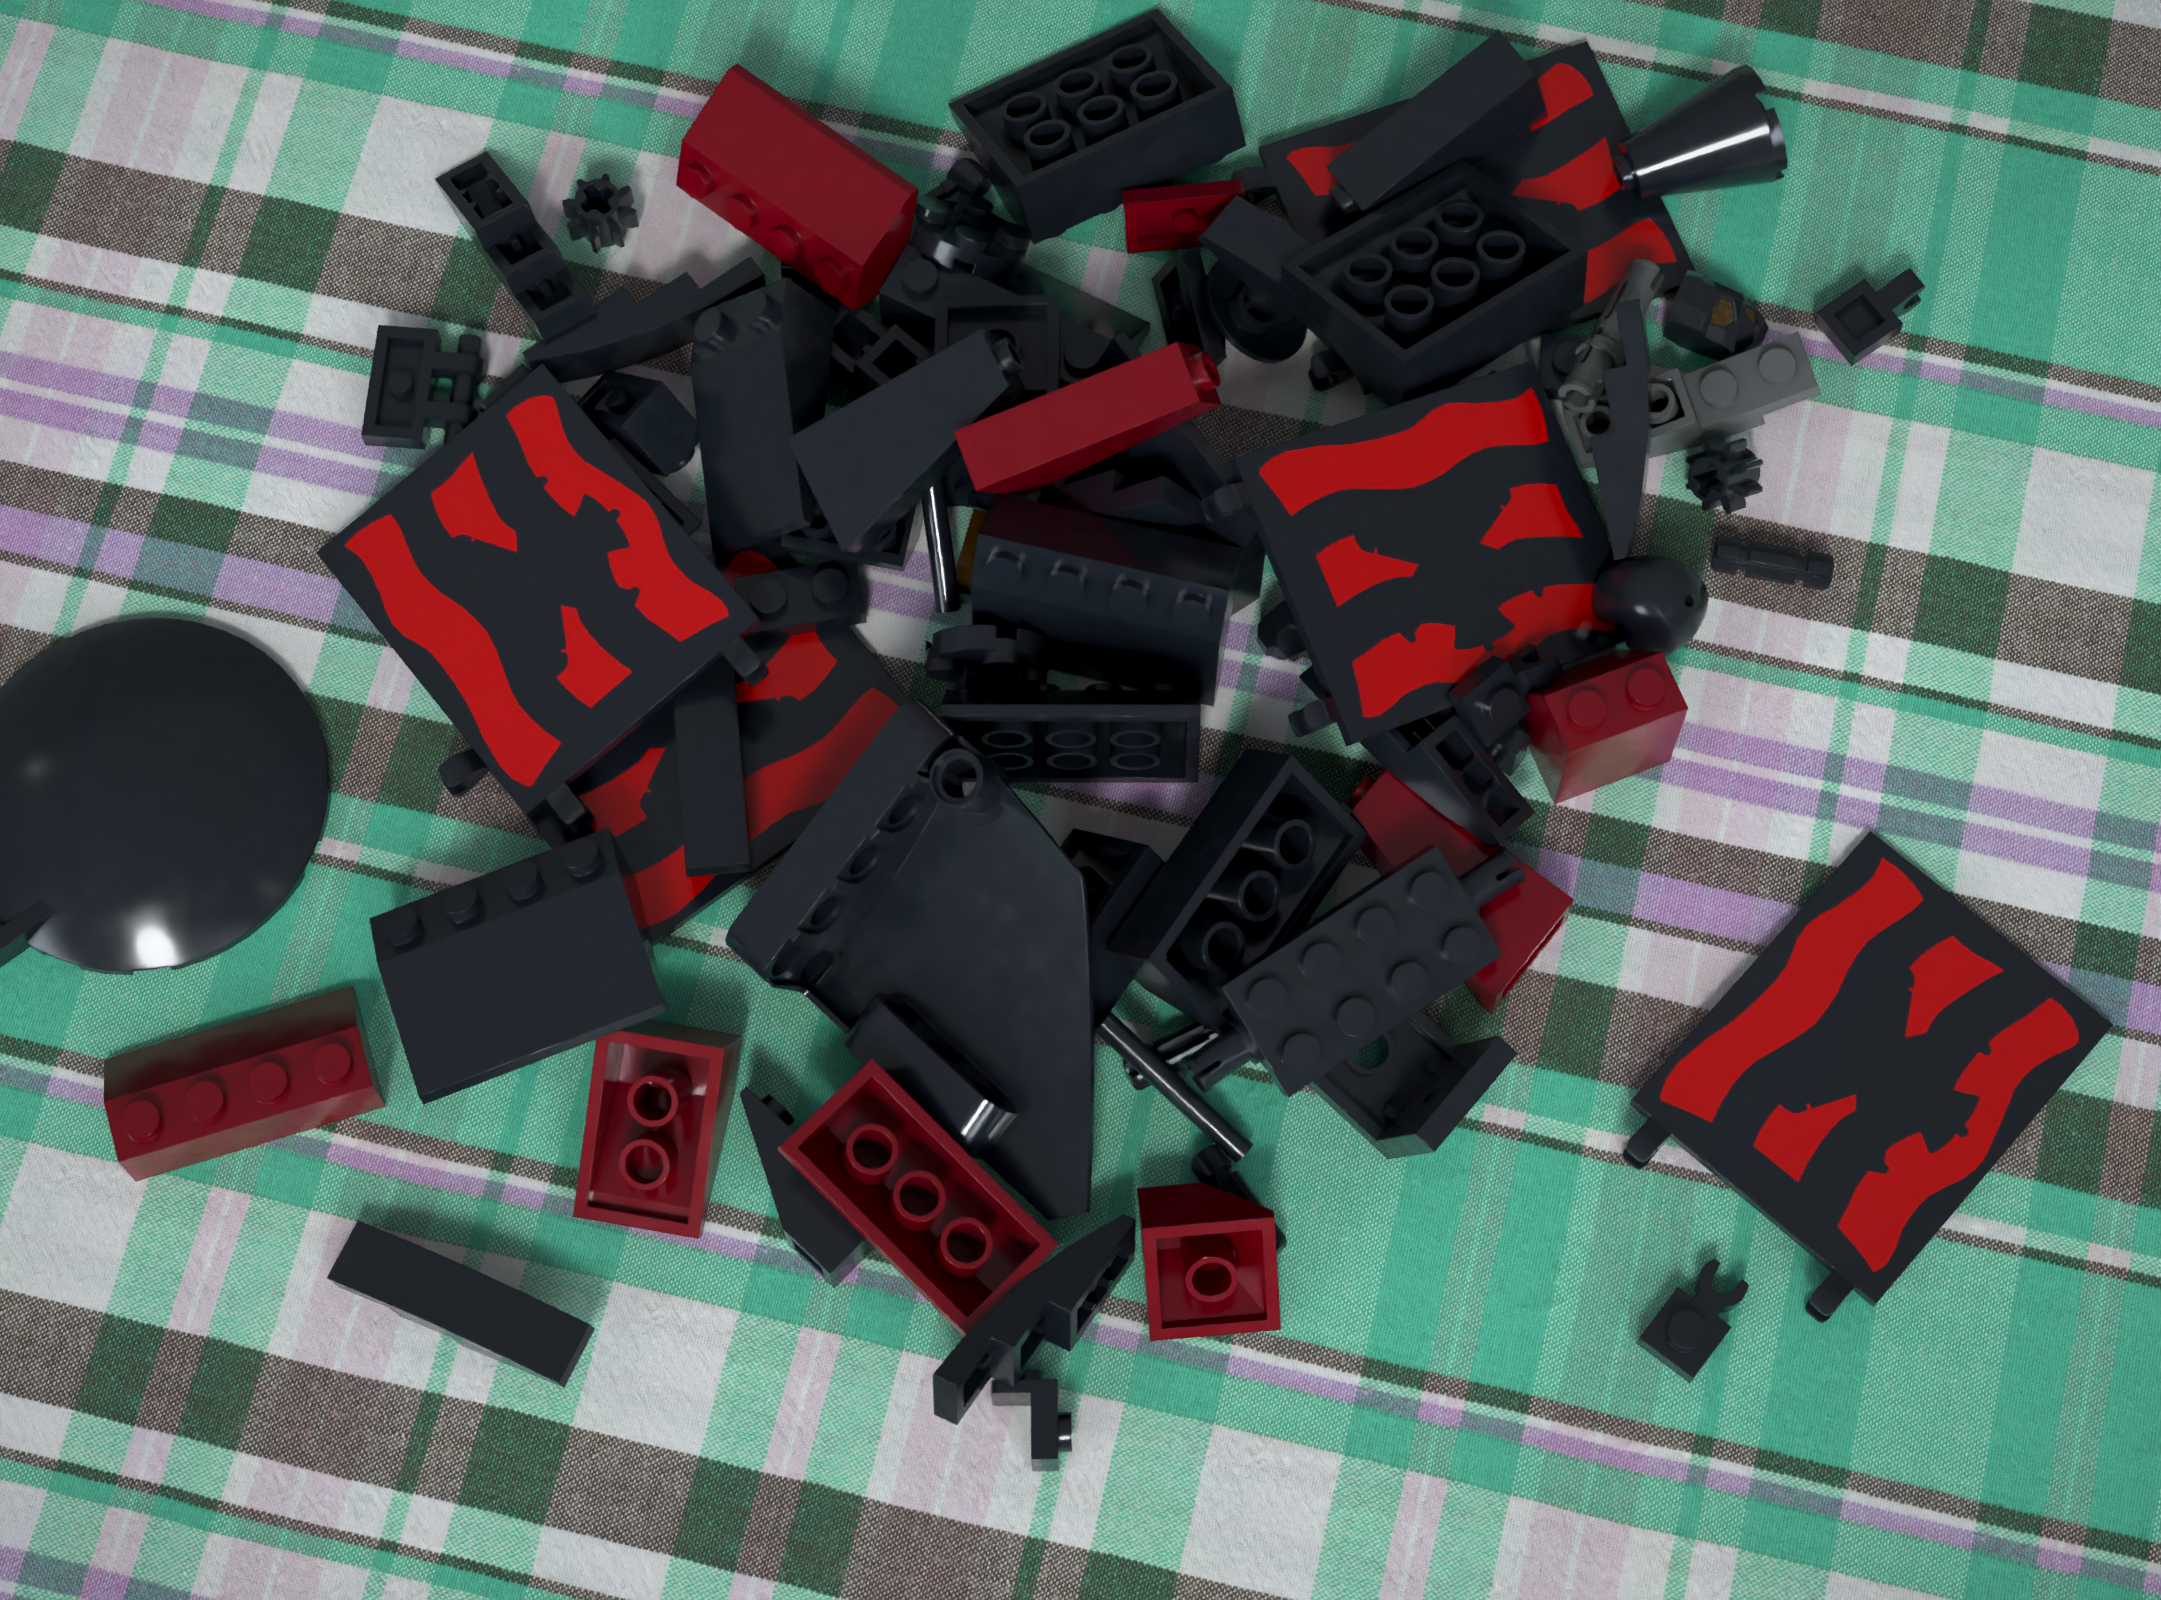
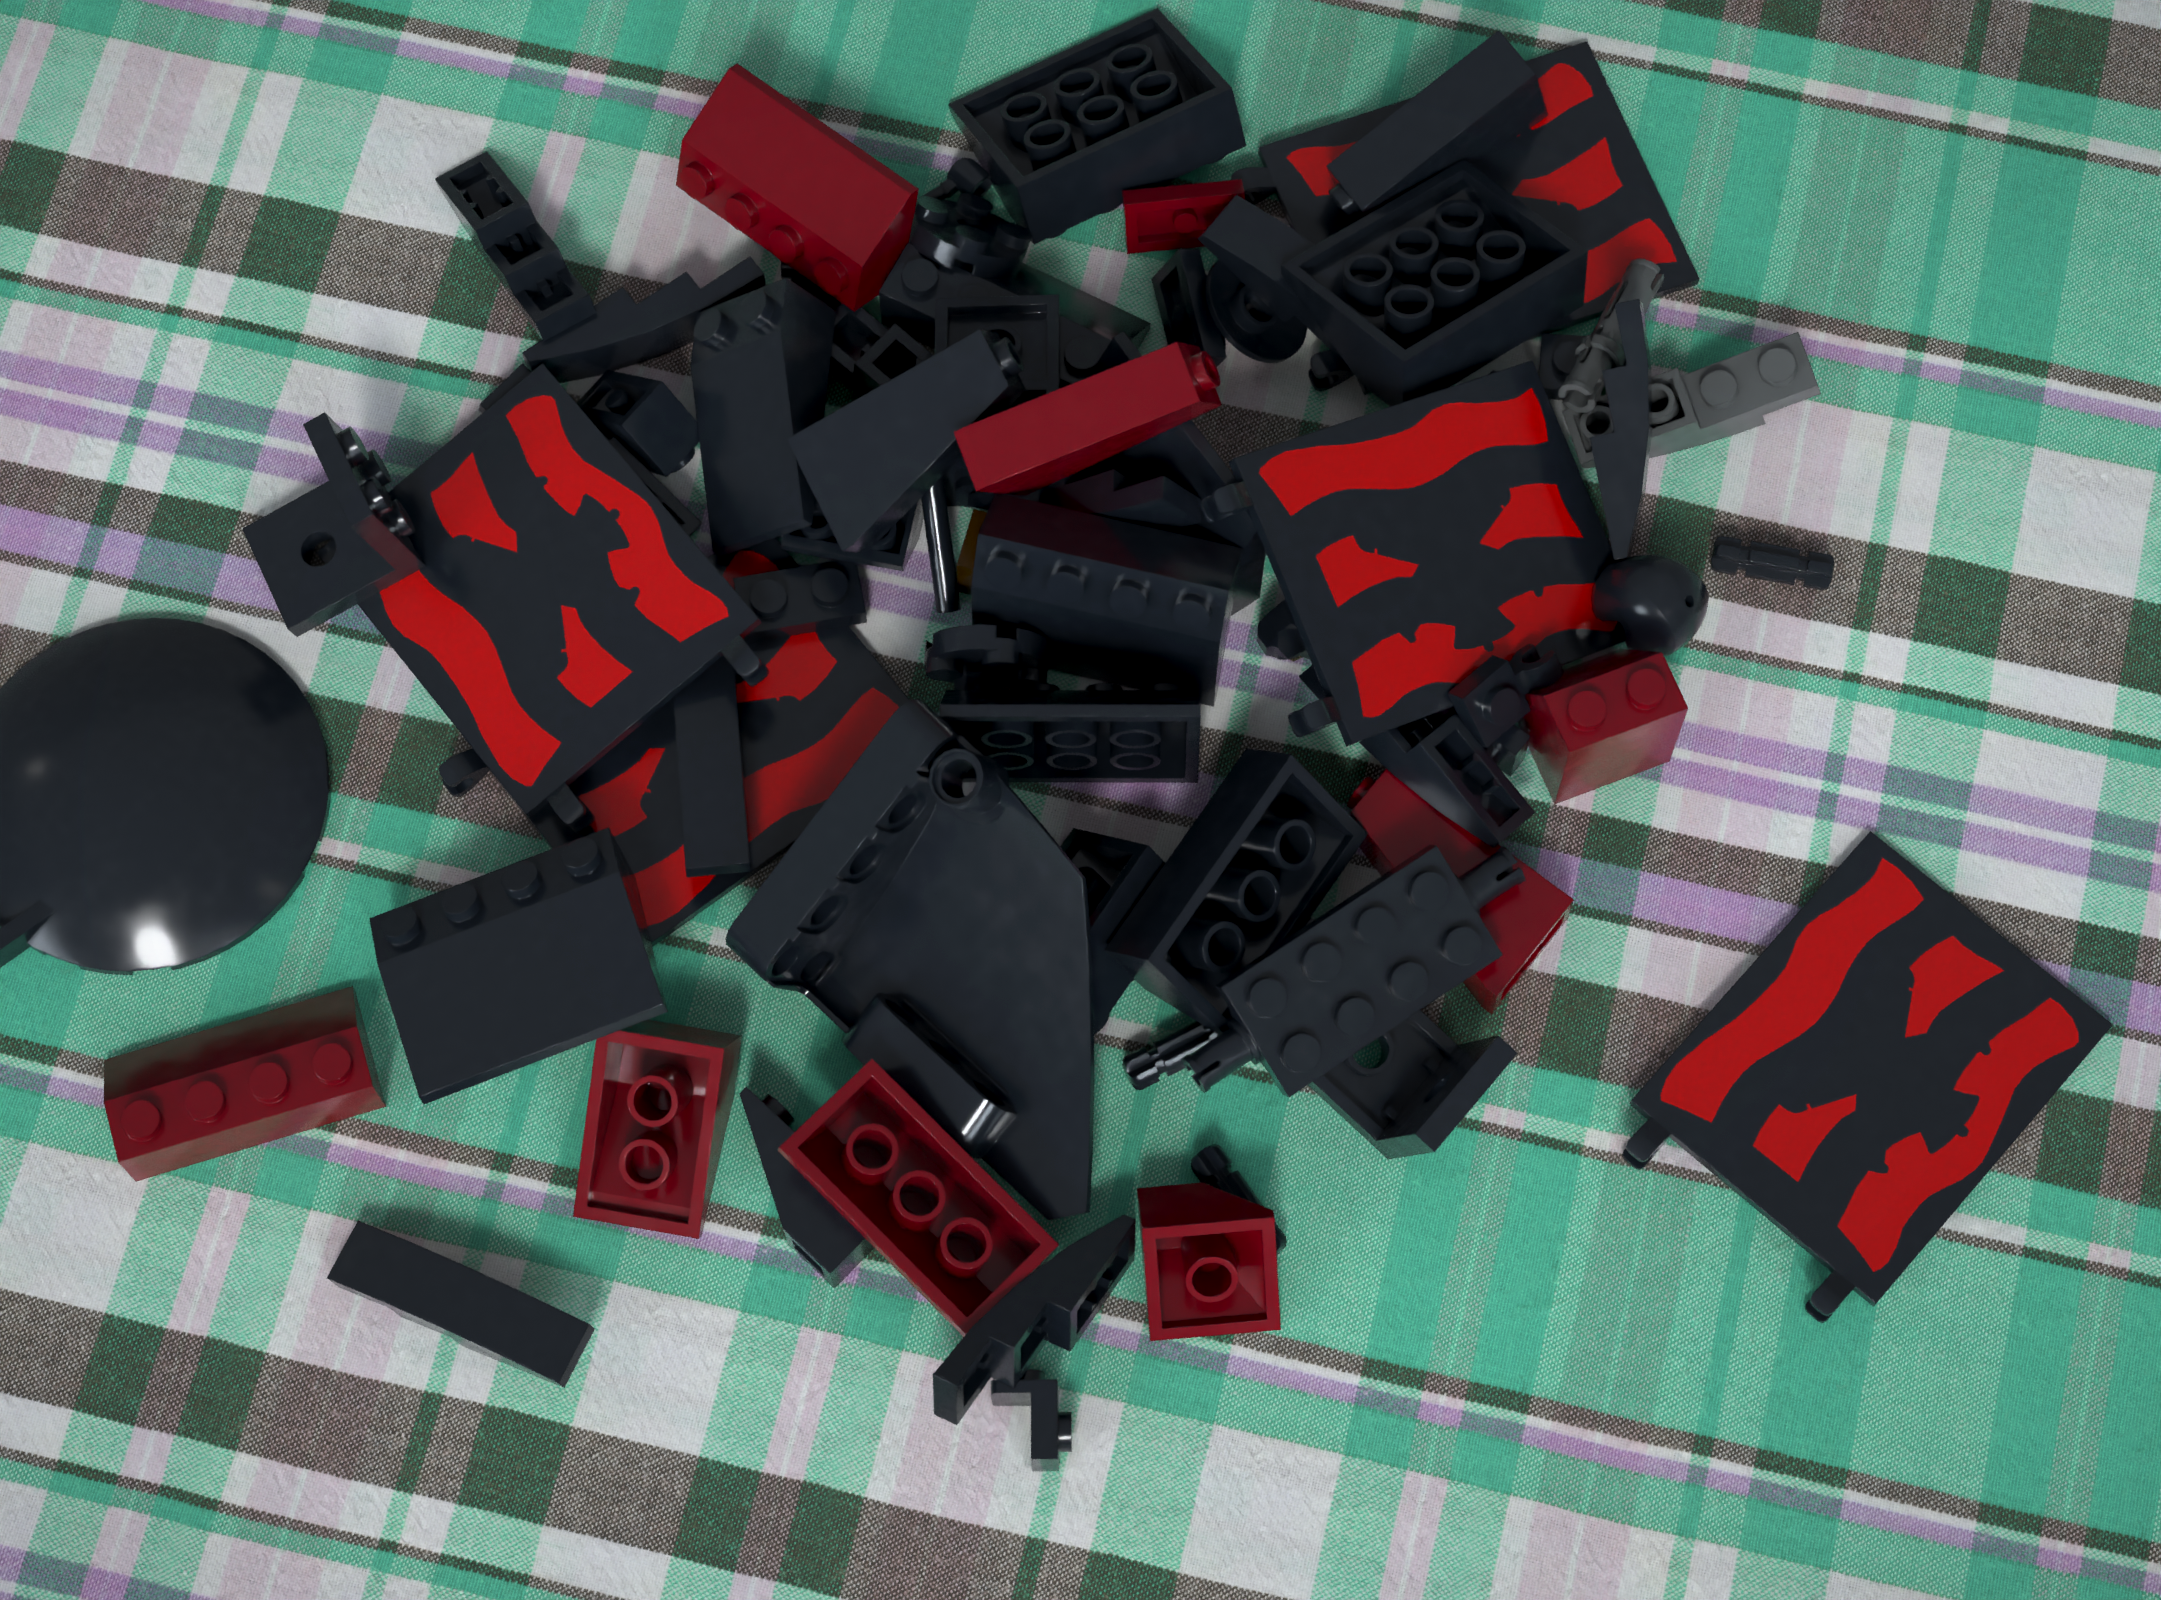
(353, 512): none -> black bracket
(403, 387): black plate -> none
(600, 213): black gear -> none
(1173, 1087): black bar -> none
(1688, 1328): black plate -> none
(1706, 142): black cone -> none
(1713, 319): black rock -> none
(1724, 474): black gear -> none
(1867, 319): black plate -> none

